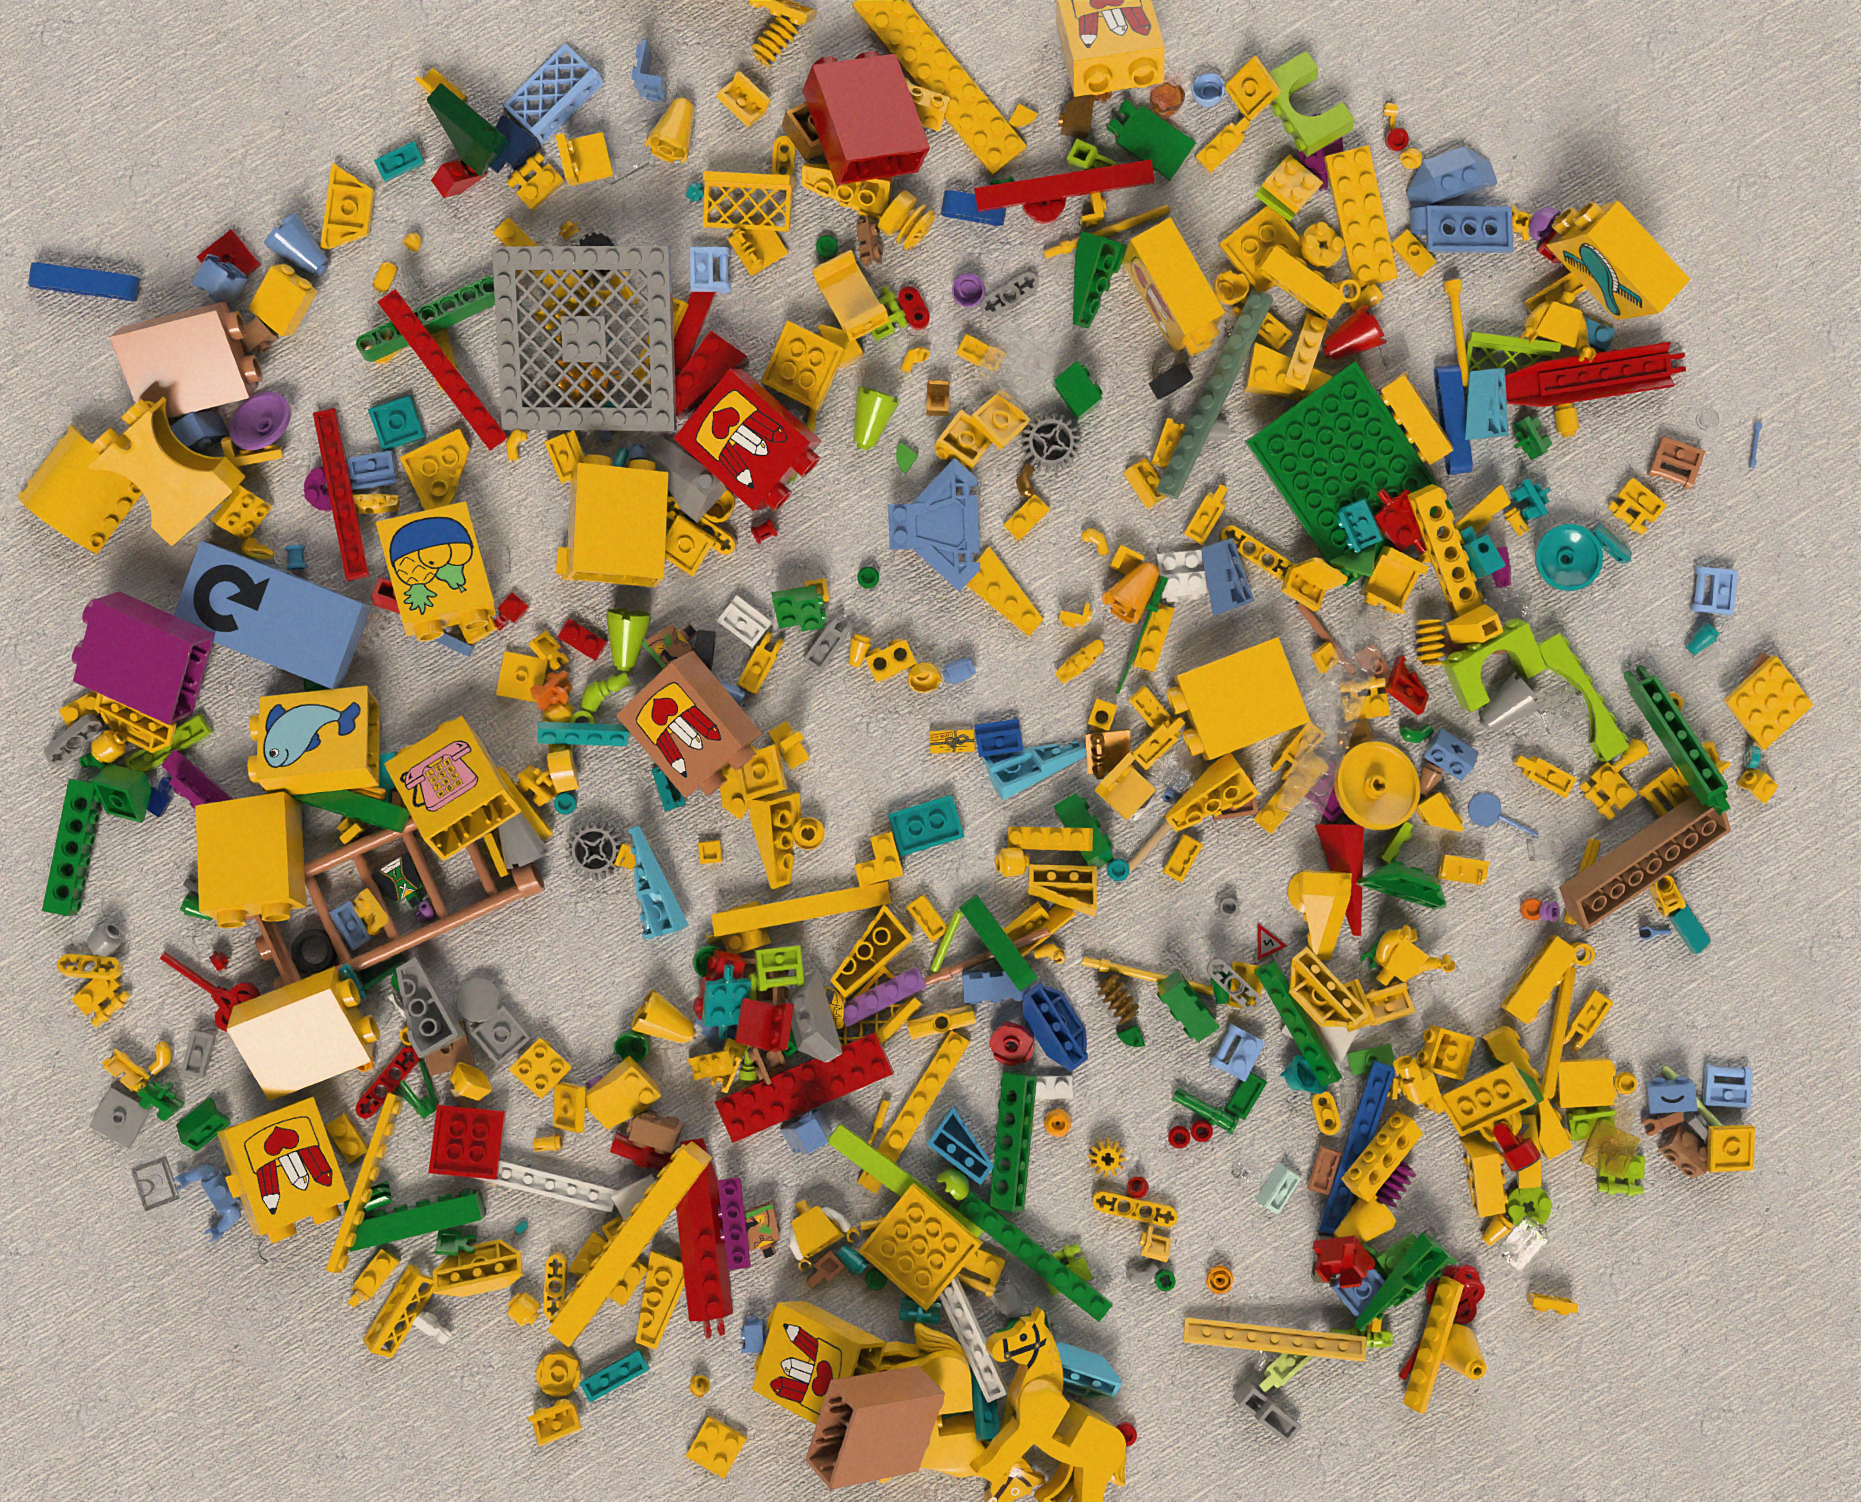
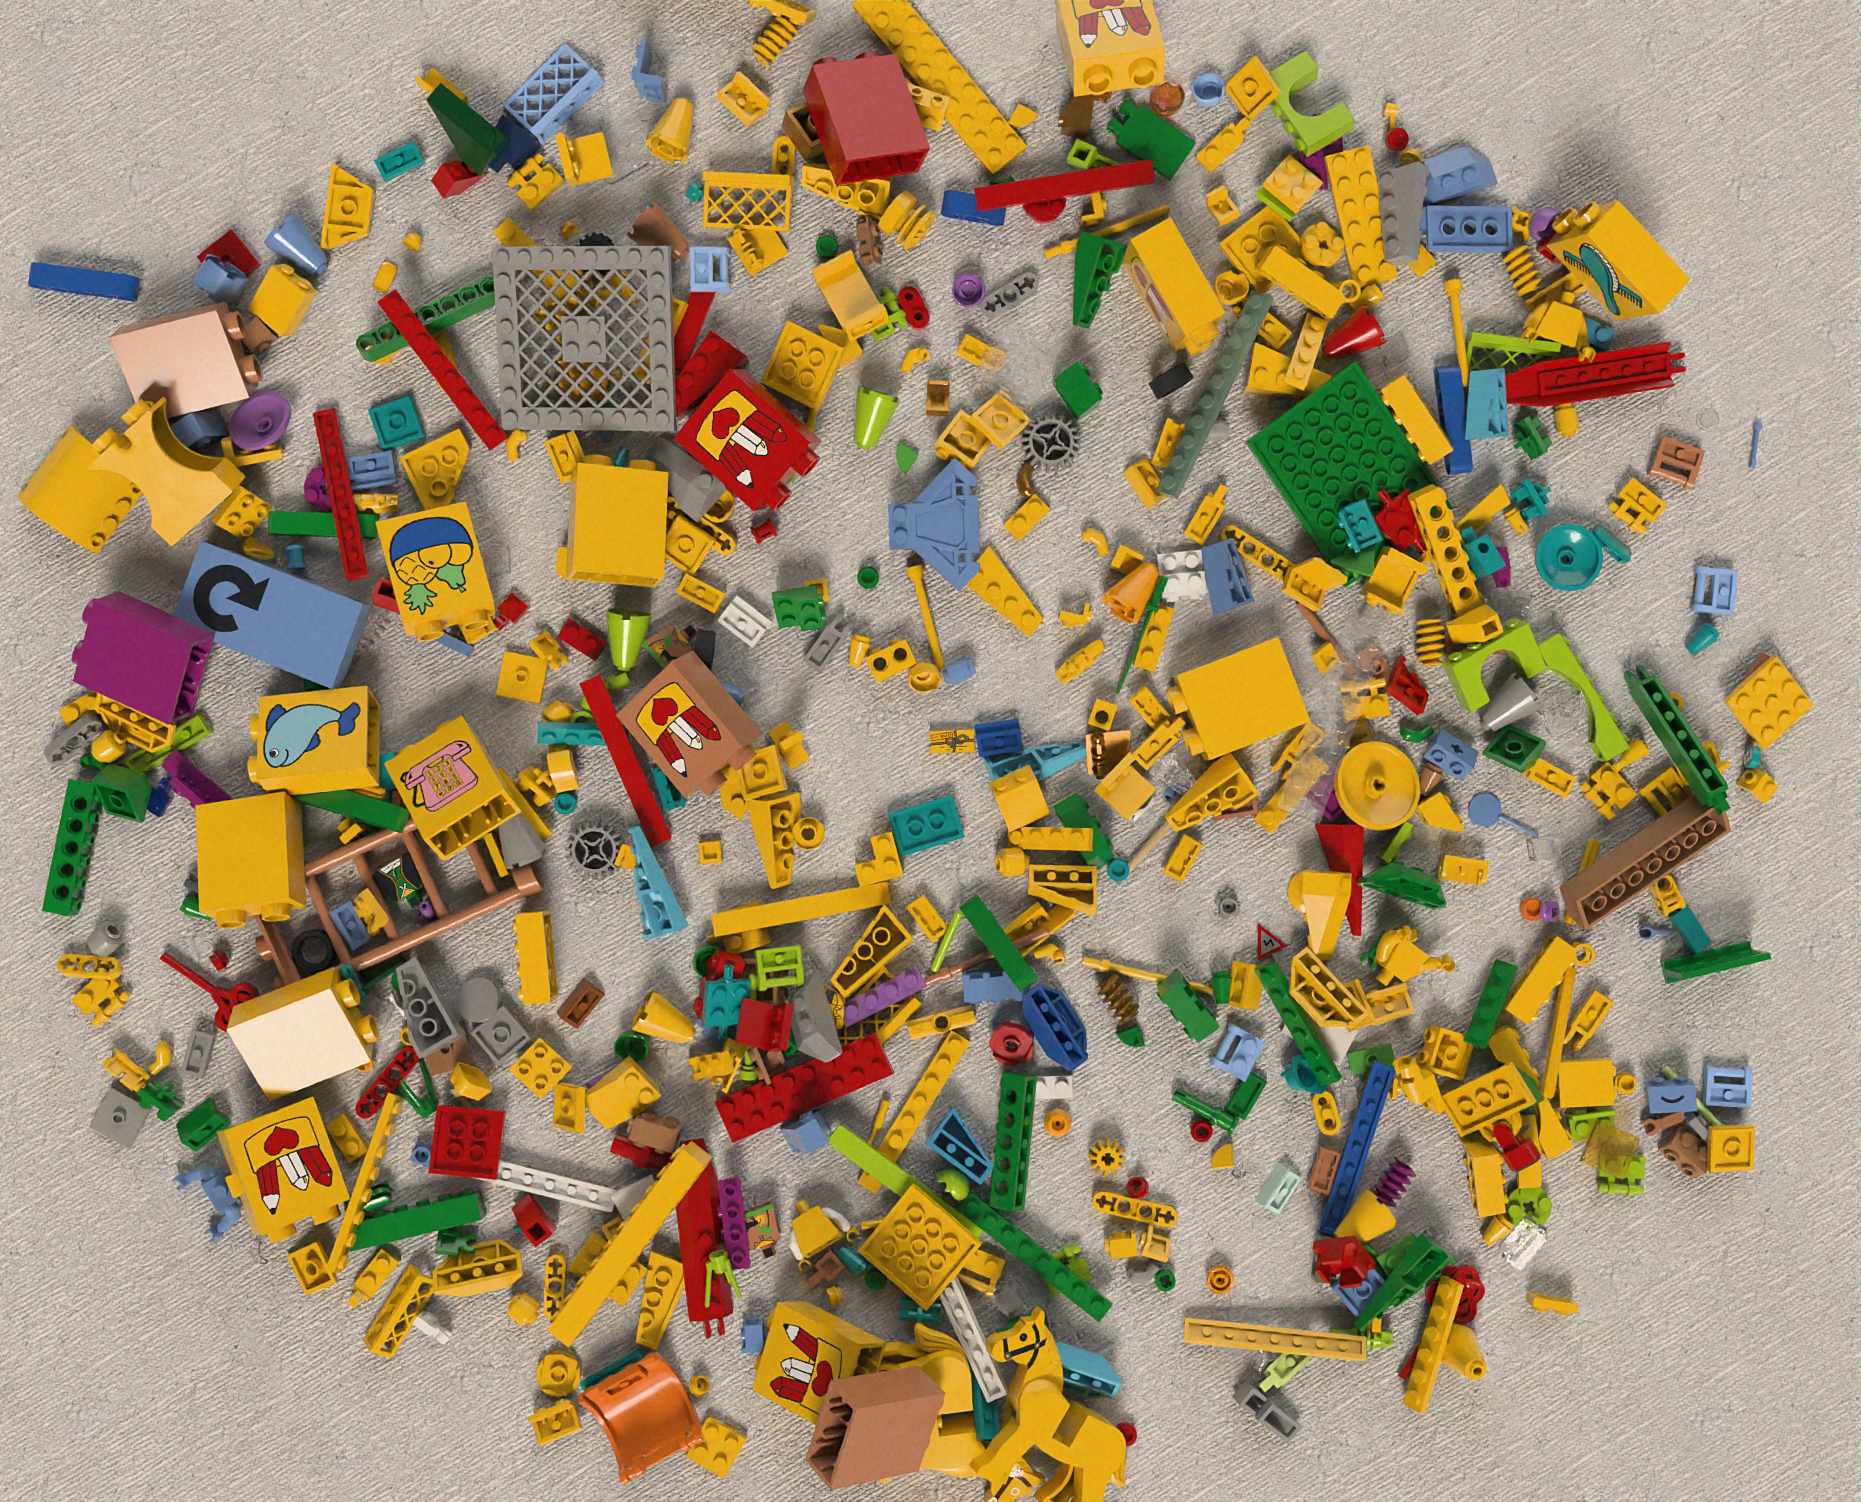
(154, 1183): clear slope -> none
(310, 1267): none -> yellow slope
(315, 524): none -> green beam
(417, 1154): none -> medium blue plate
(533, 1220): none -> red slope
(536, 957): none -> yellow brick
(548, 1143): yellow pin -> none
(554, 690): orange hips -> none
(580, 1003): none -> dark orange slope
(625, 760): none -> red tile
(637, 452): medium blue hinge -> none
(644, 1414): none -> orange hinge
(656, 229): none -> nougat cone
(700, 593): none -> yellow plate
(720, 1264): none -> lime plant
(759, 665): yellow hinge -> none
(834, 1295): none -> yellow plate
(916, 575): none -> yellow piece
(1019, 798): none -> yellow brick
(1121, 1244): none -> yellow brick
(1181, 1143): red plate -> none
(1221, 206): none -> yellow bracket
(1223, 1157): none -> yellow tile
(1241, 1000): light grey beam -> none
(1382, 1156): yellow brick -> none
(1401, 211): none -> light grey wedge
(1490, 1004): none -> green plate
(1515, 748): none -> green slope
(1522, 271): none -> yellow piece
(1711, 961): none -> green fence

